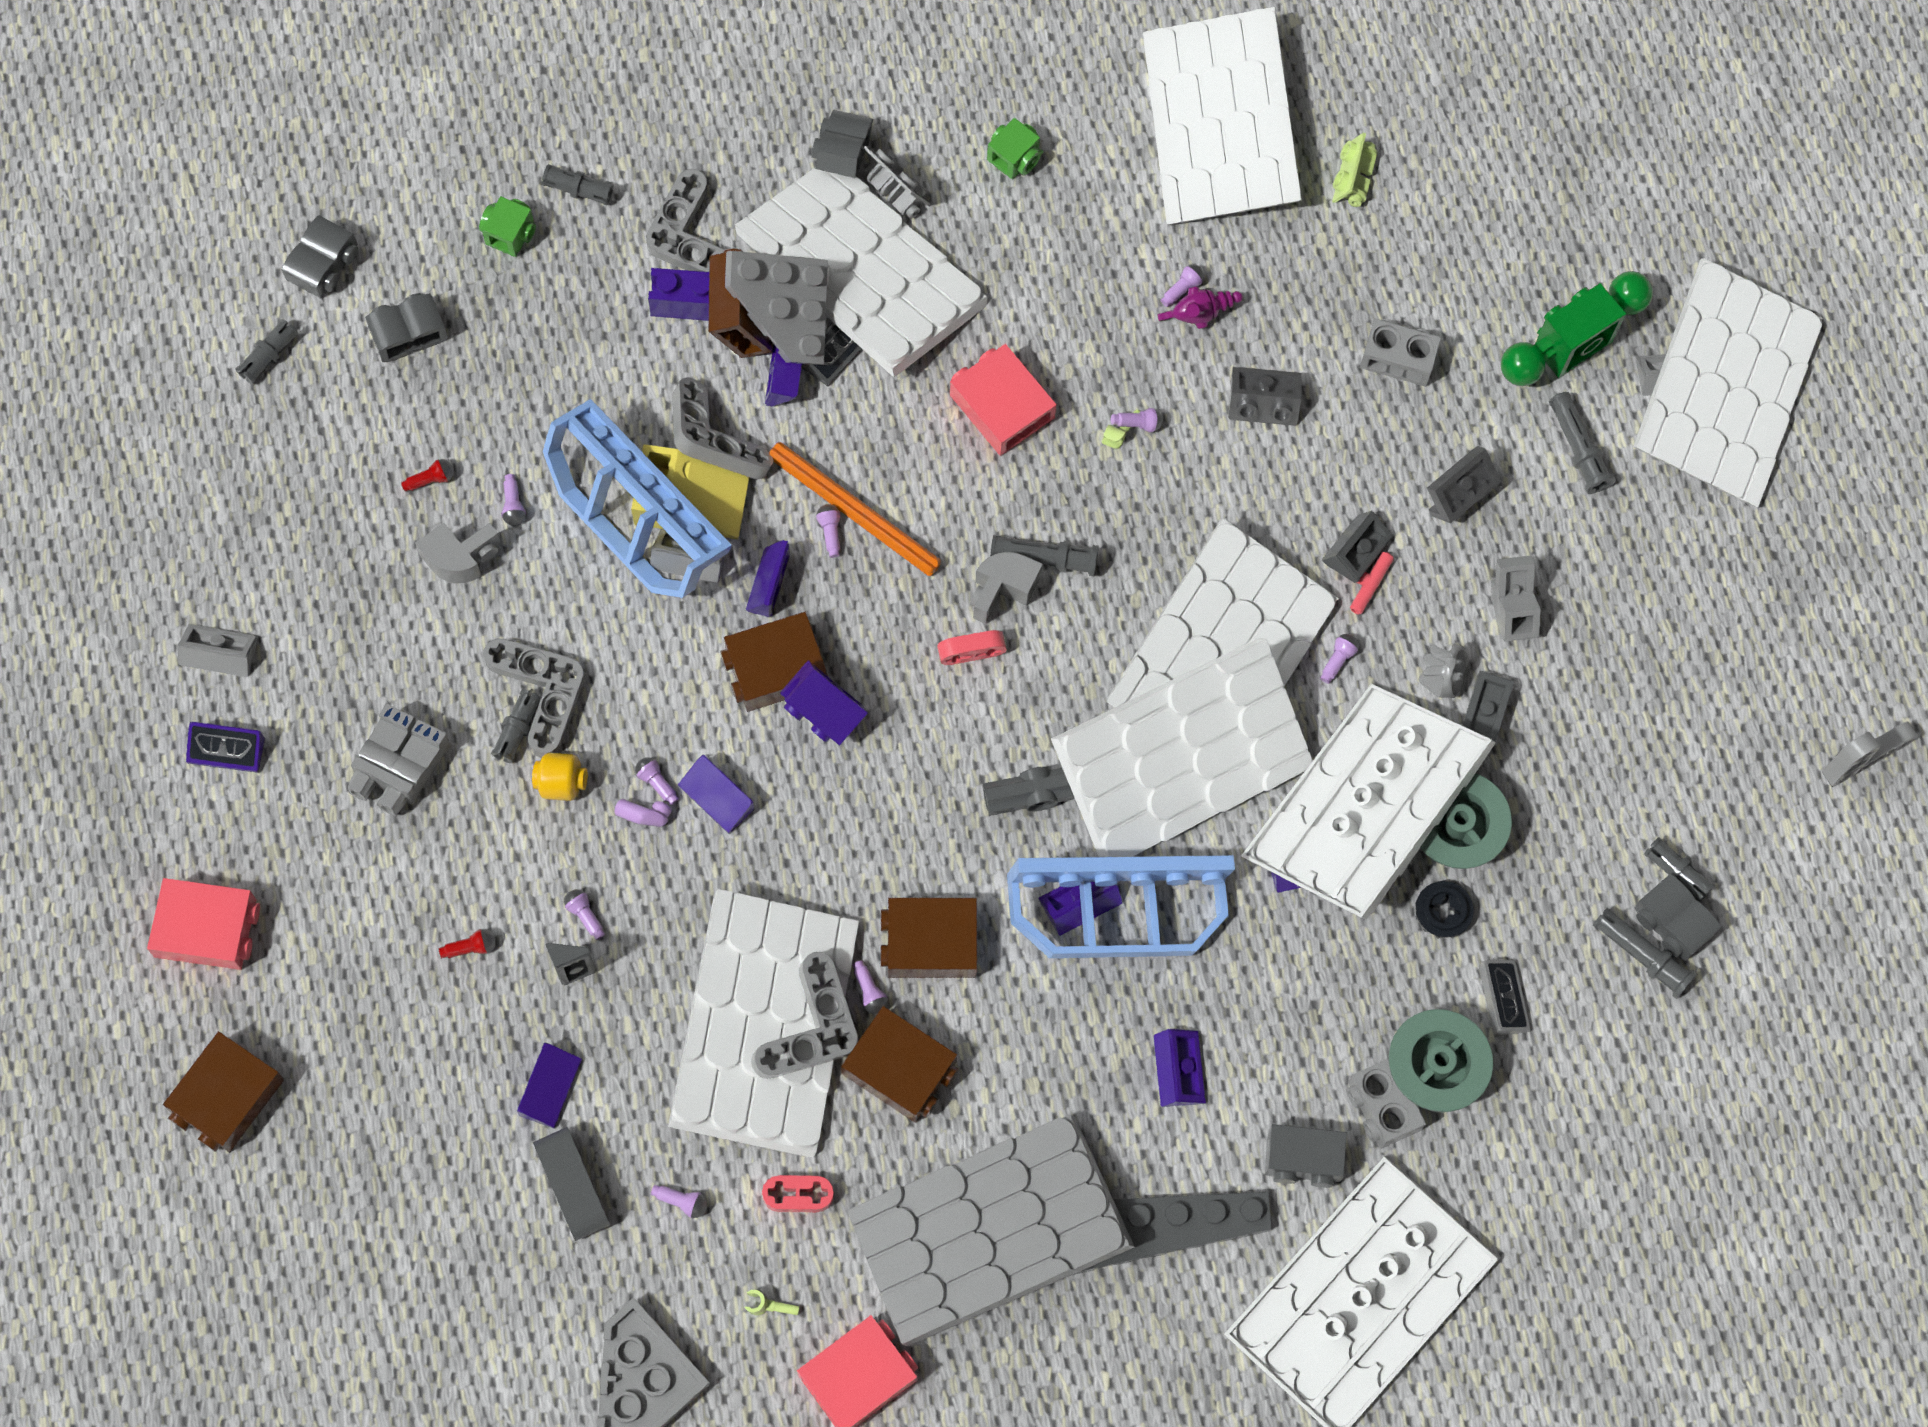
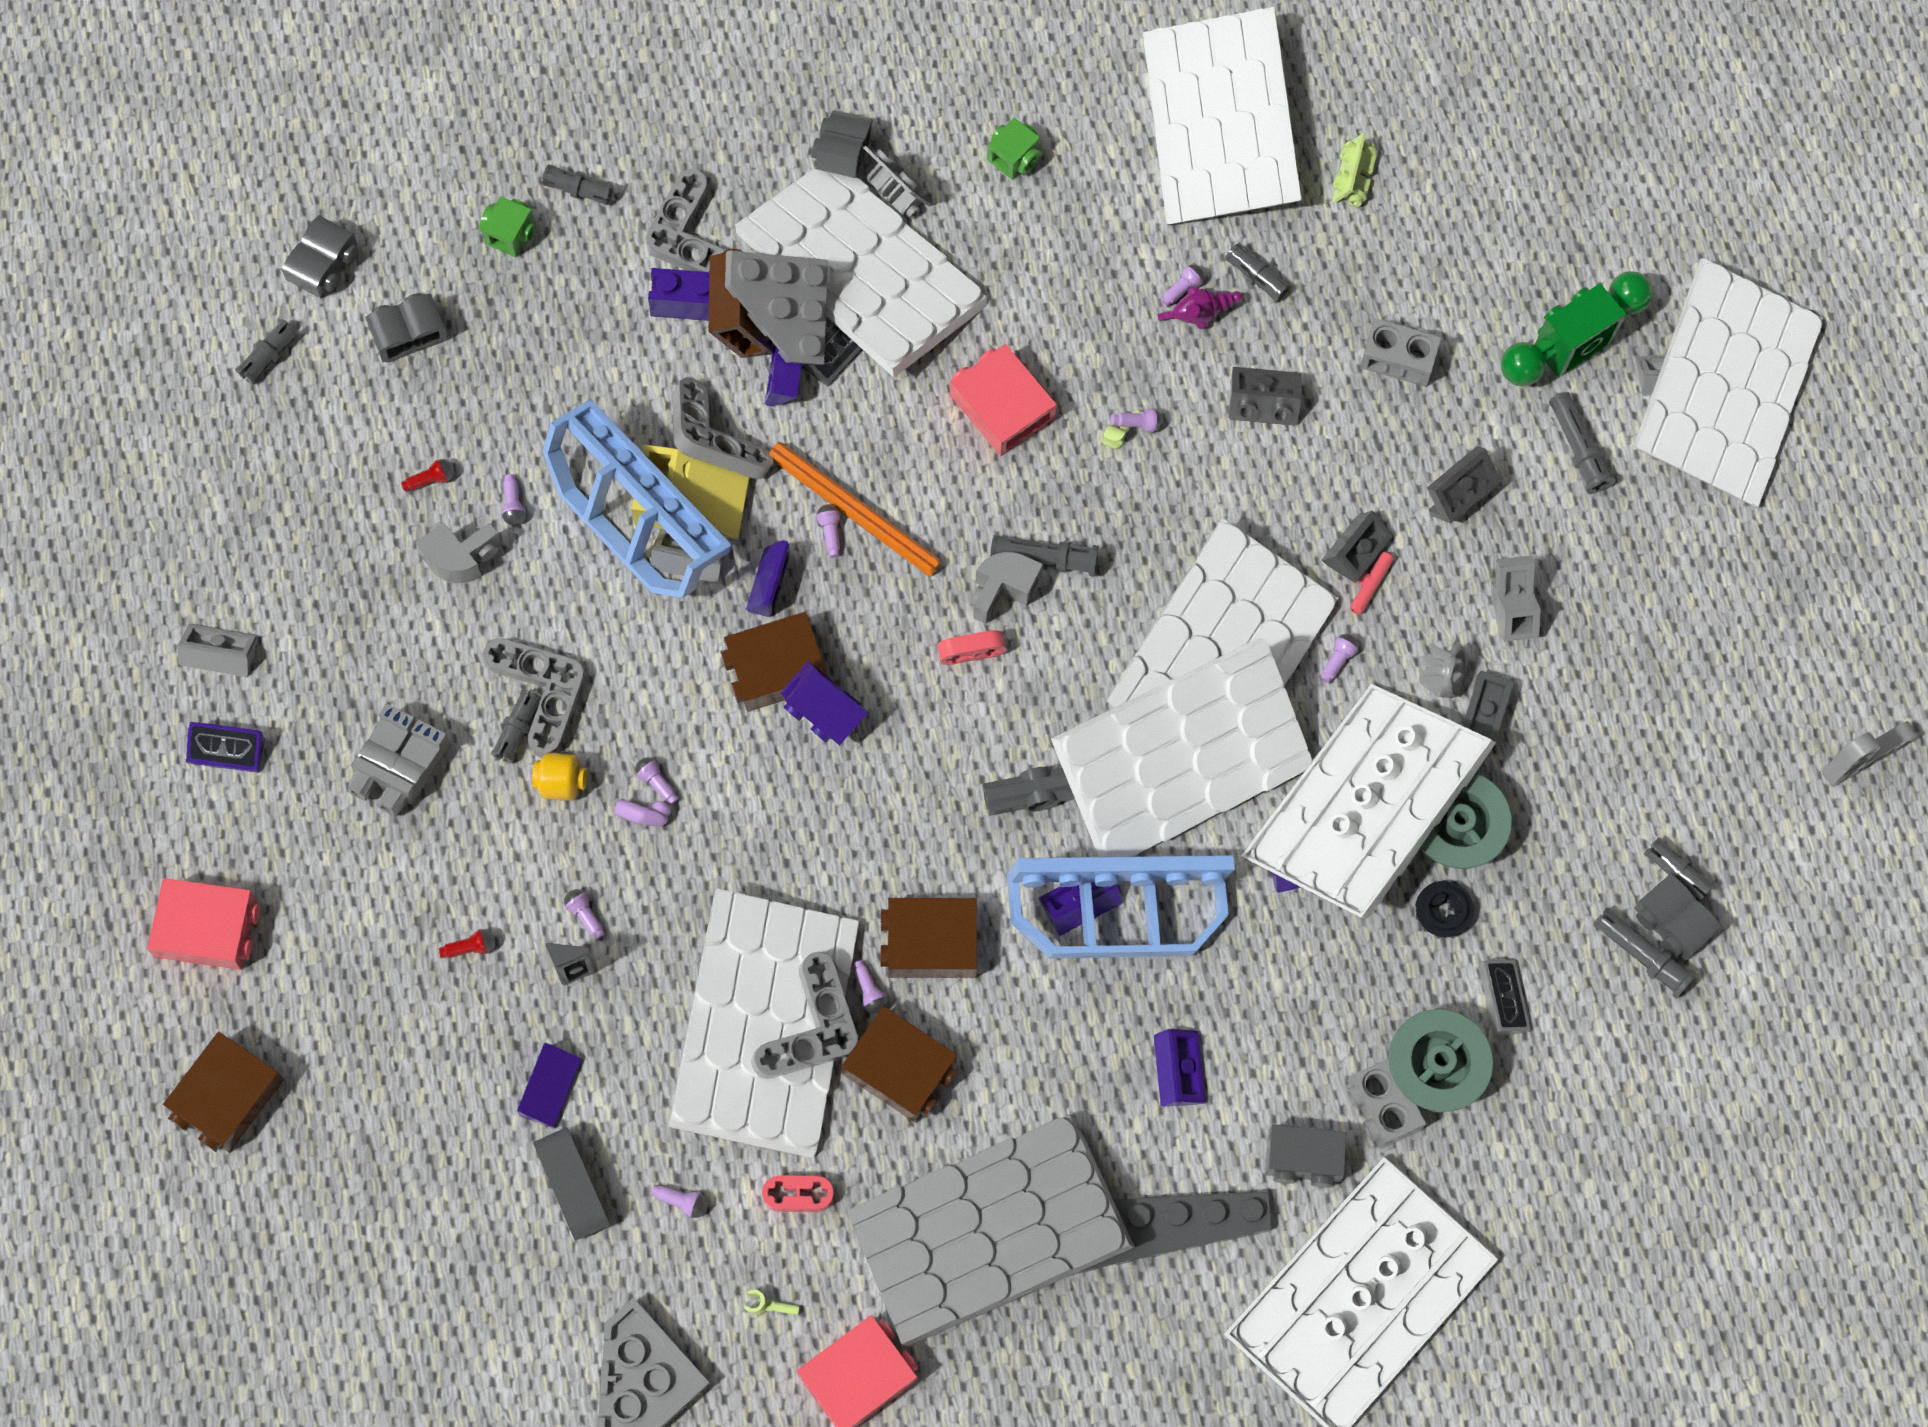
(716, 794): dark purple slope -> none
(1257, 272): none -> dark grey pin

